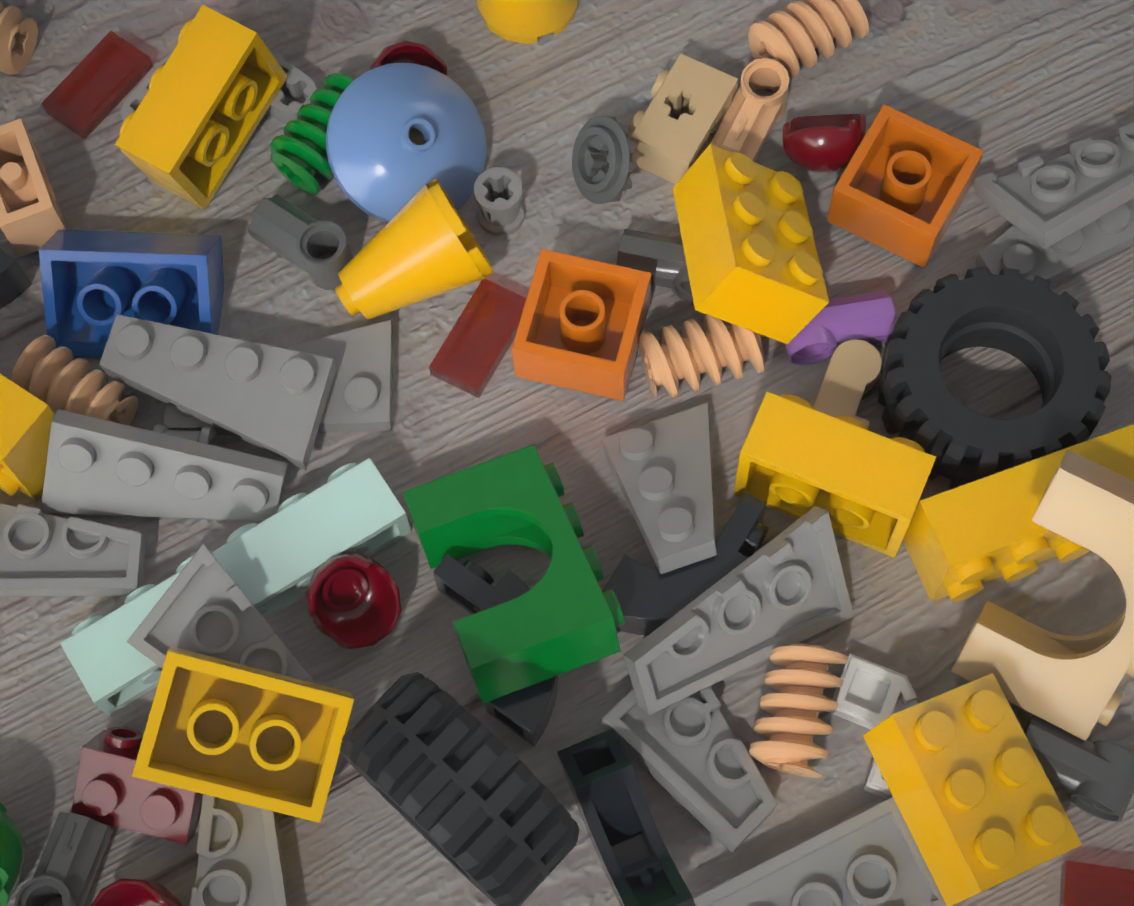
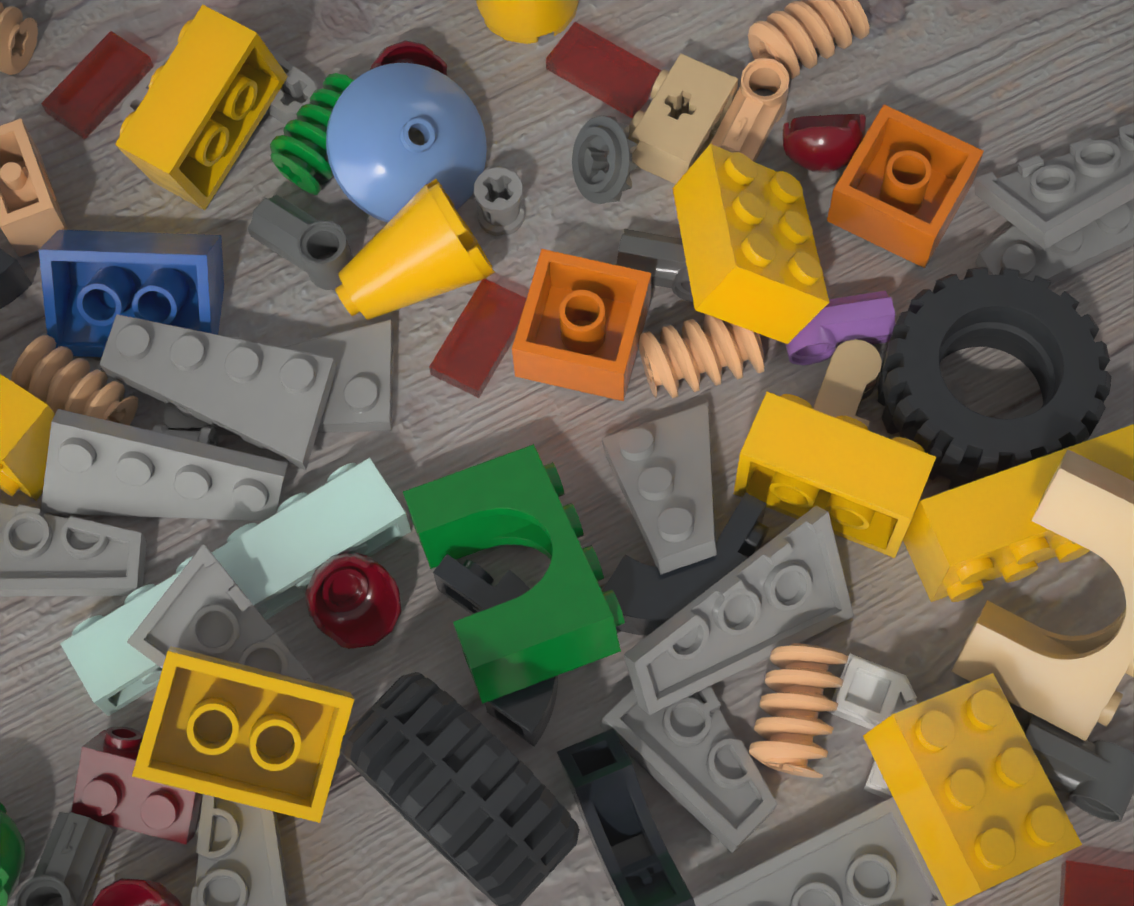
(603, 69): none -> clear red tile

